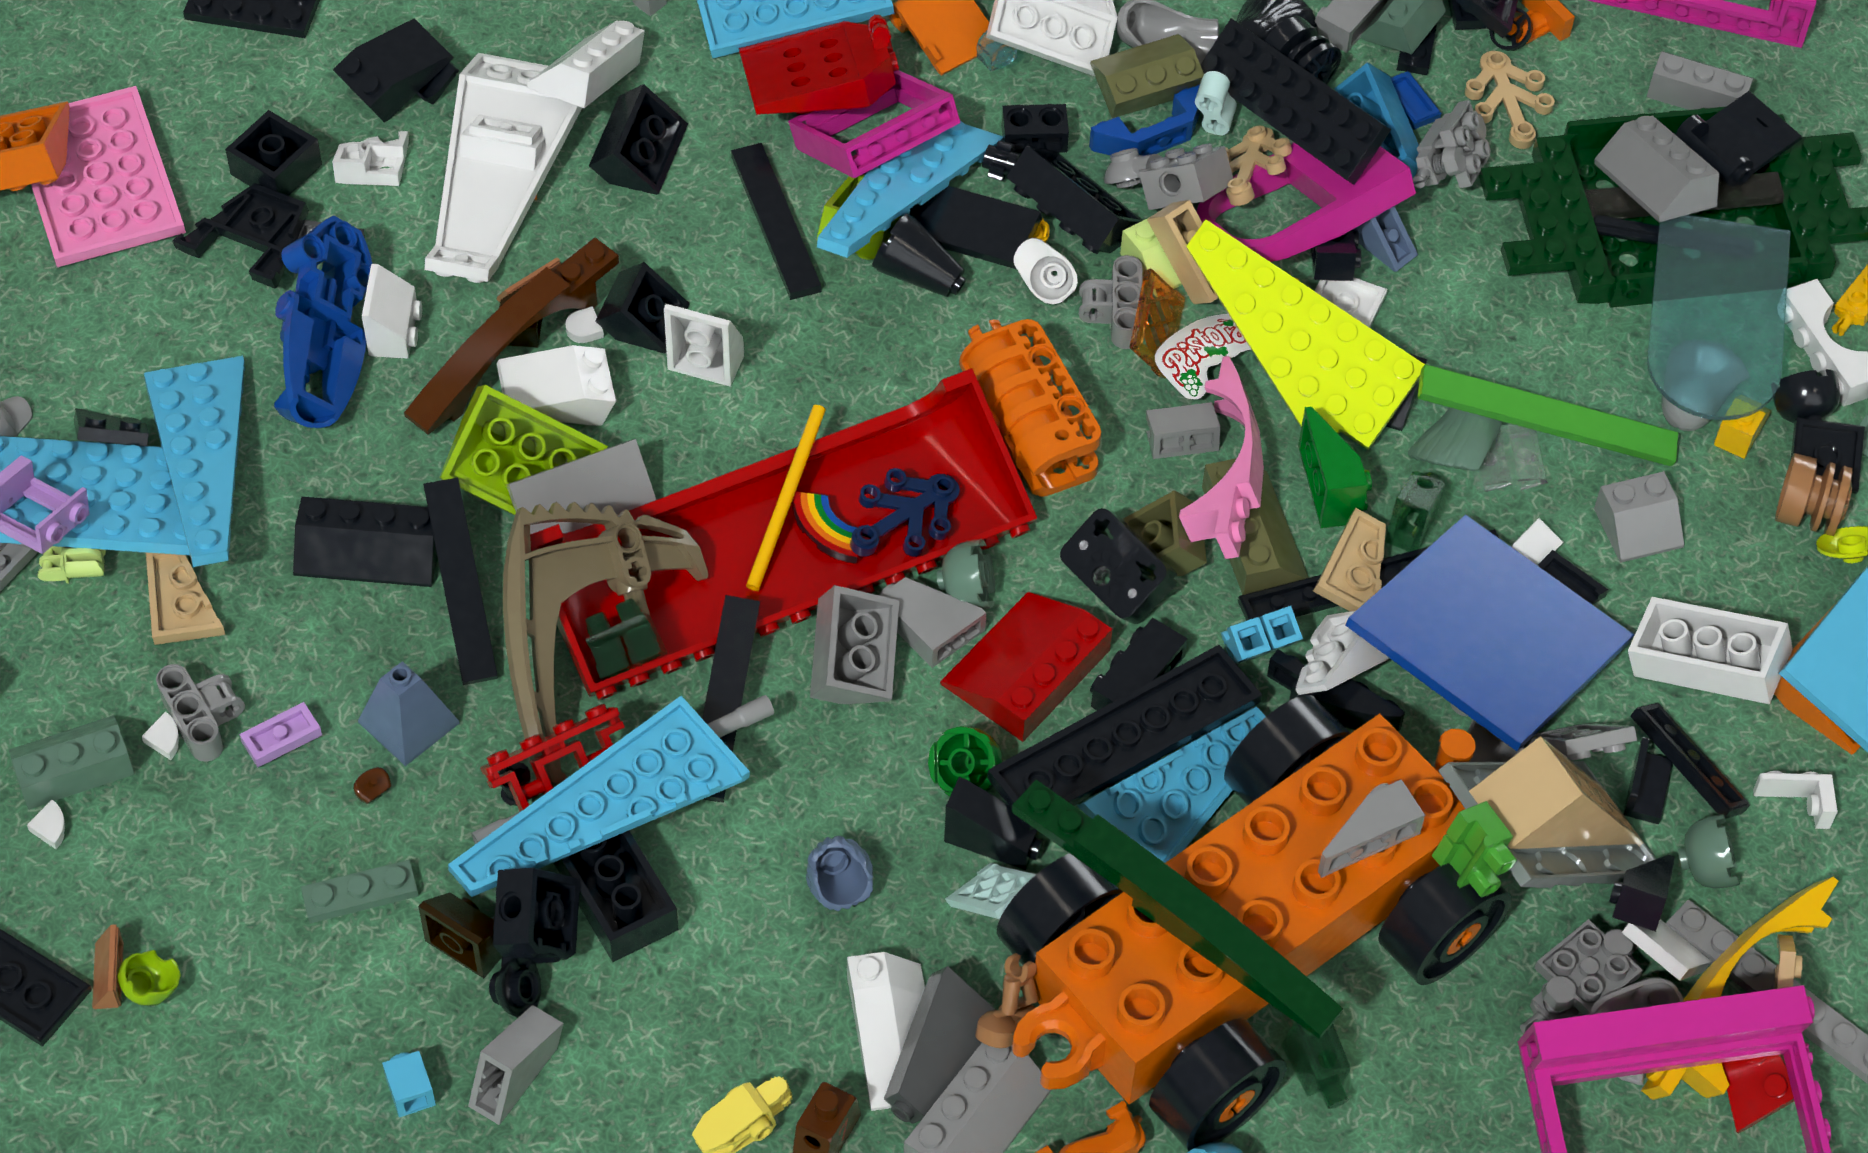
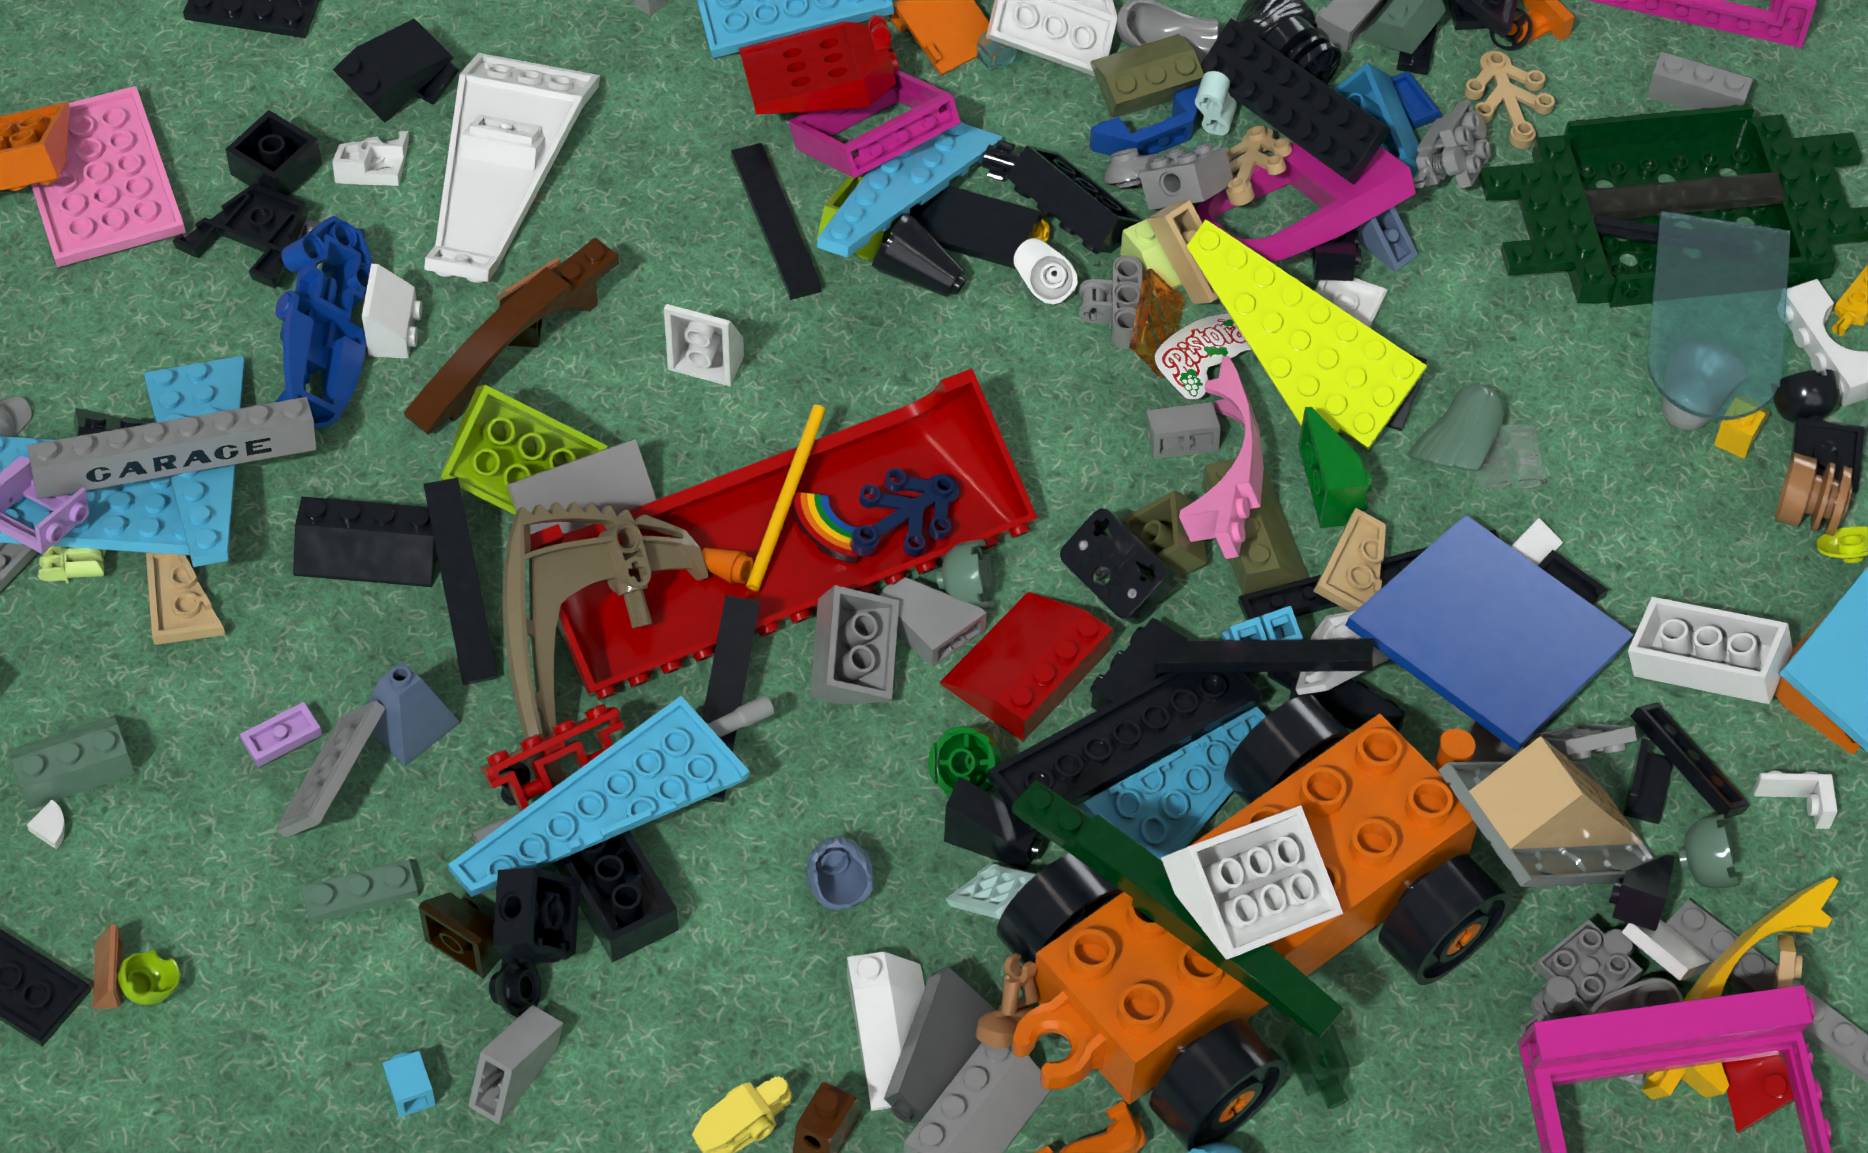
(163, 736): white tile -> none
(171, 447): none -> light grey brick
(206, 703): light grey piece -> none
(330, 769): none -> light grey tile
(371, 784): reddish brown piece -> none
(561, 383): white slope -> none
(582, 326): white tile -> none
(592, 65): white slope -> none
(625, 644): clear green hips -> none
(636, 308): black slope -> none
(639, 142): black slope -> none
(728, 564): none -> orange cone
(1031, 408): orange piece -> none
(1036, 126): black brick -> none
(1254, 883): none -> white slope
(1264, 656): none -> black tile
(1379, 822): light grey slope -> none
(1420, 495): clear green torso -> none
(1475, 847): bright green hips -> none
(1548, 415): bright green tile -> none
(1640, 516): light grey slope -> none
(1659, 170): light grey slope -> none
(1739, 138): black door -> none

